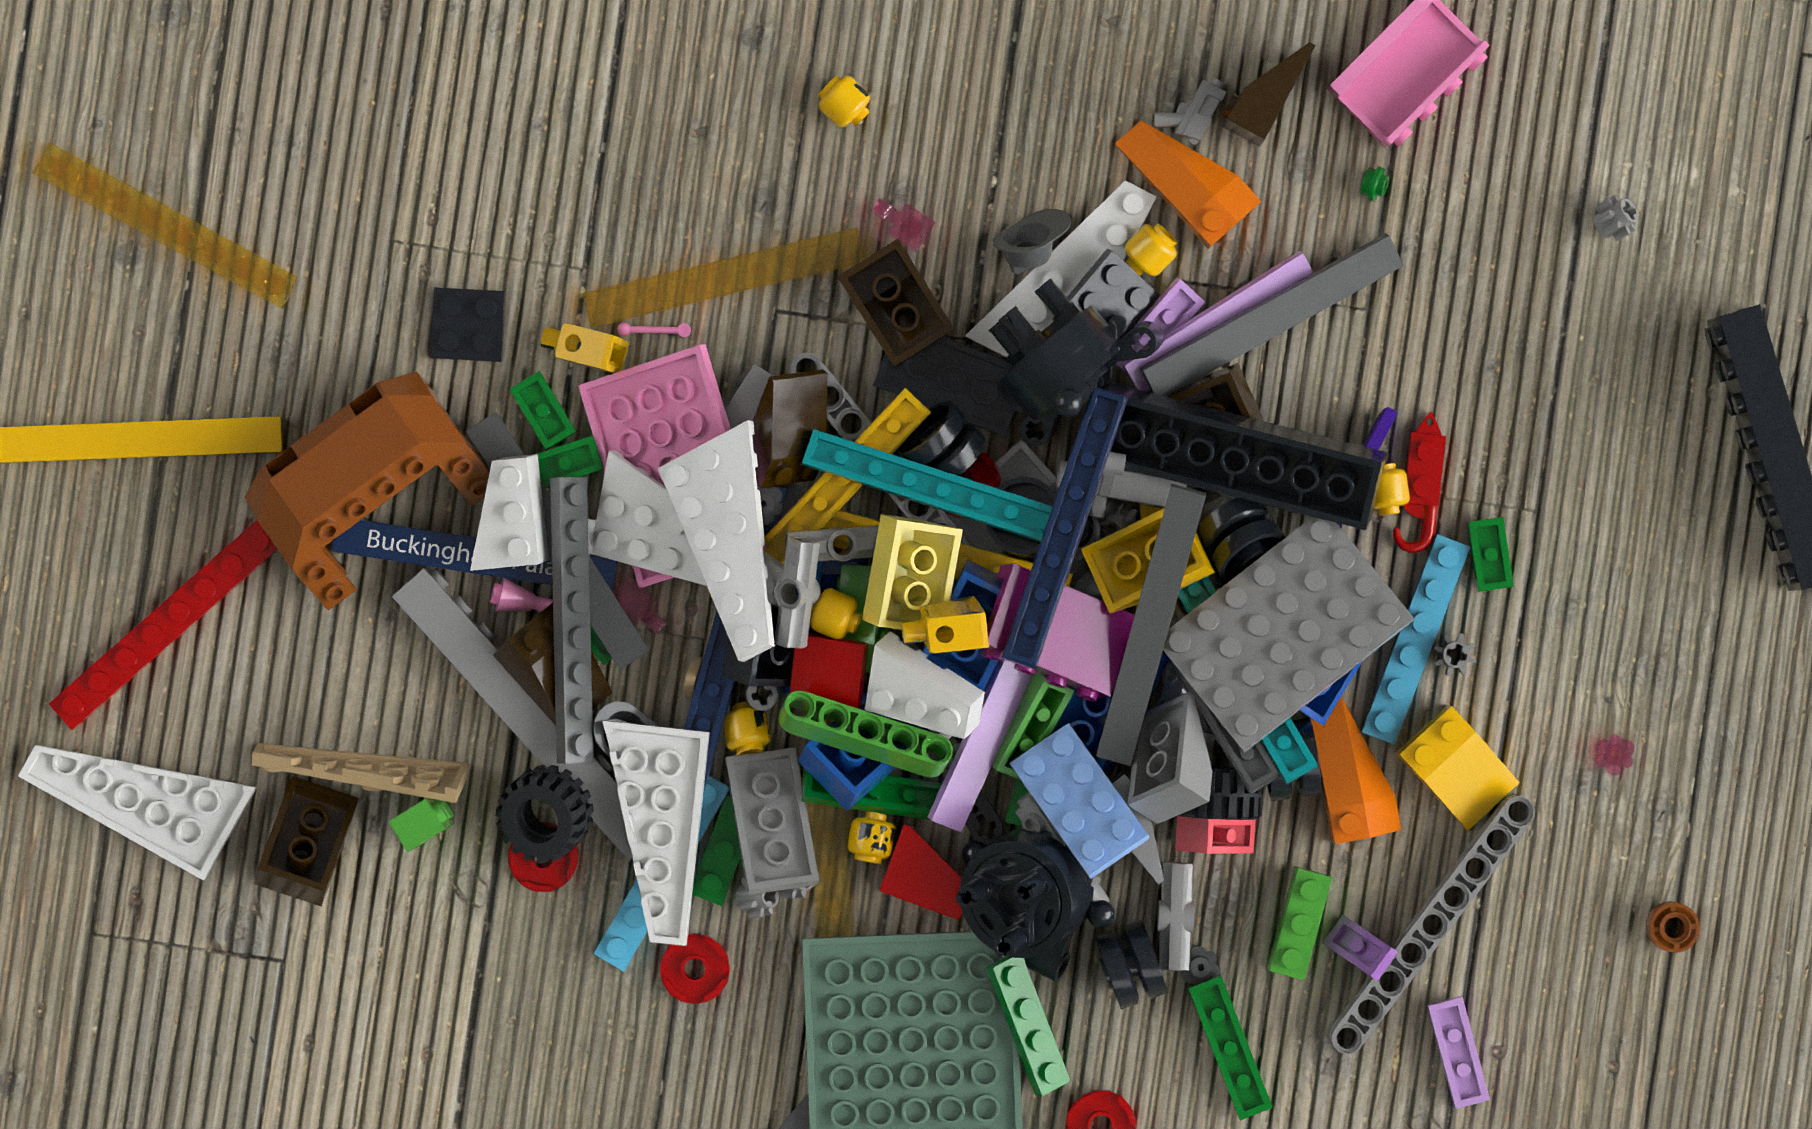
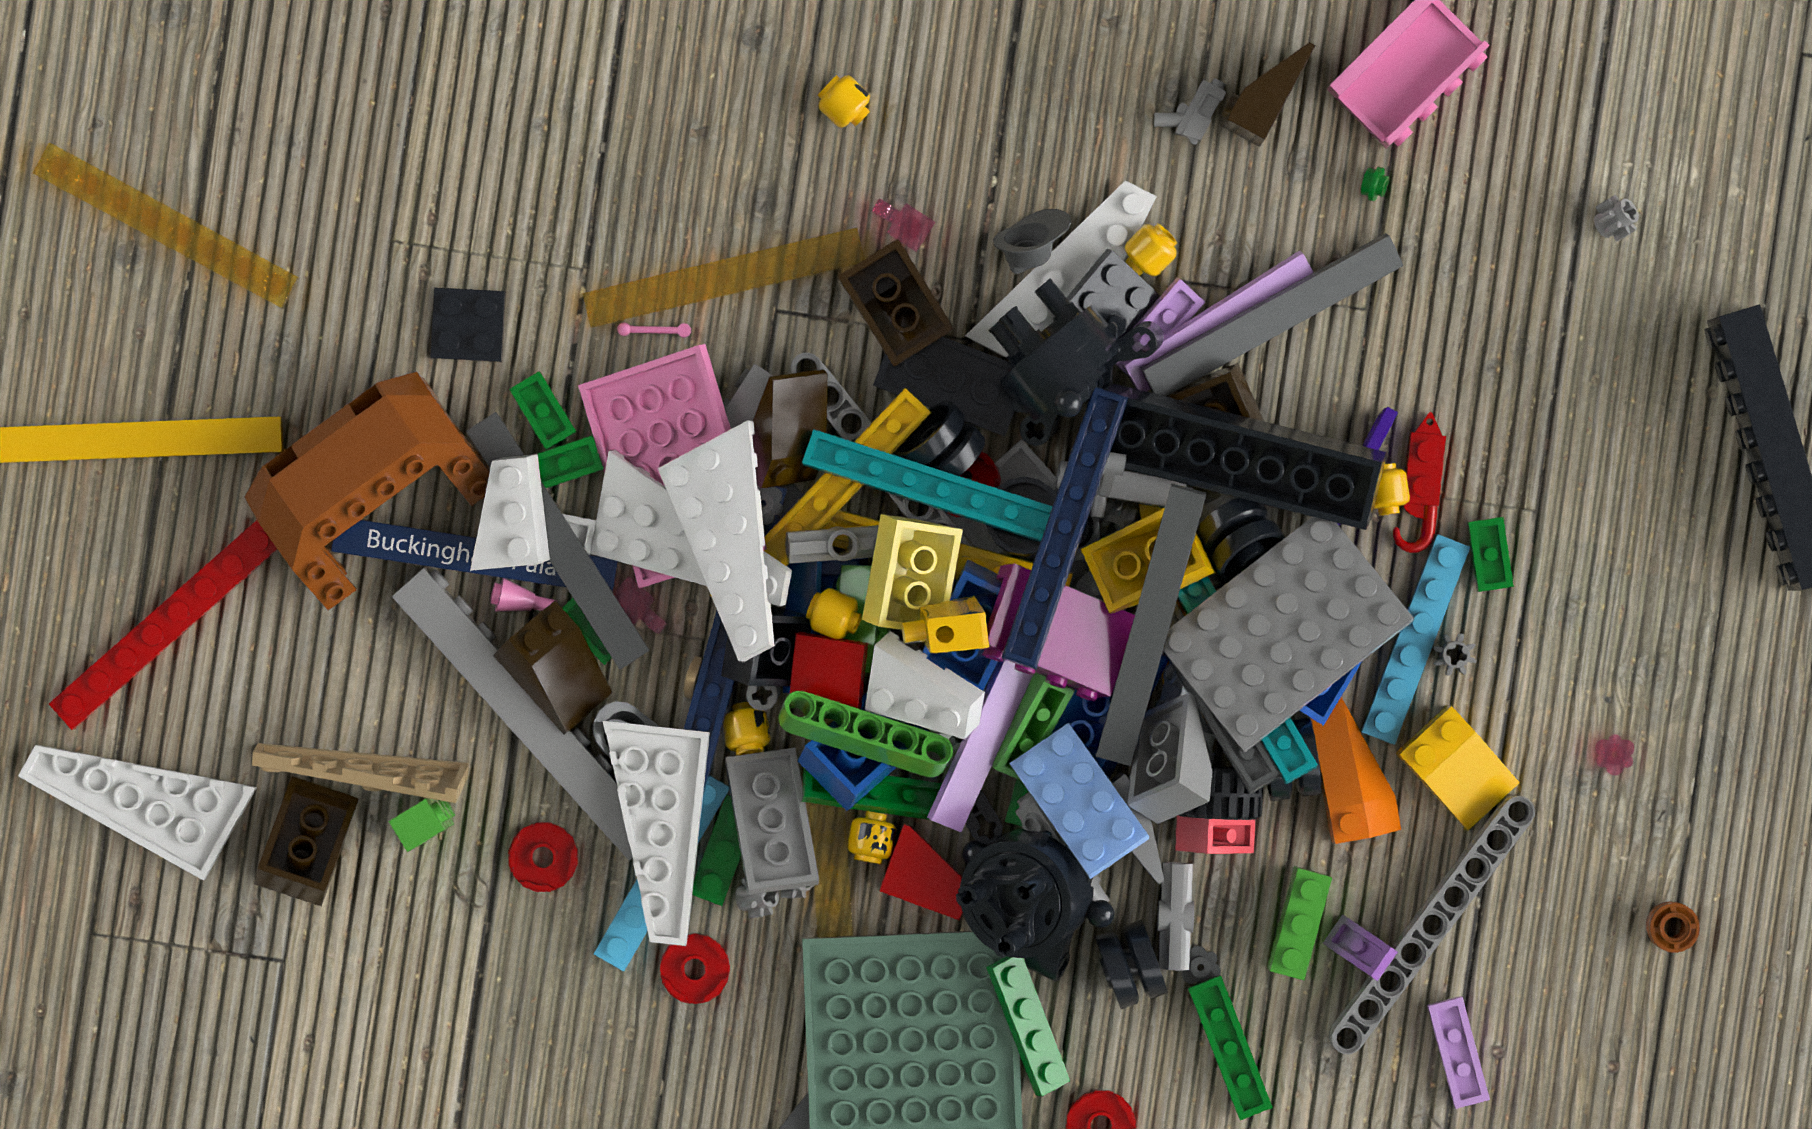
(526, 831): black tyre -> none
(571, 620): dark grey plate -> none
(597, 349): yellow torso -> none
(798, 573): light grey piece -> none
(1195, 187): orange wedge -> none

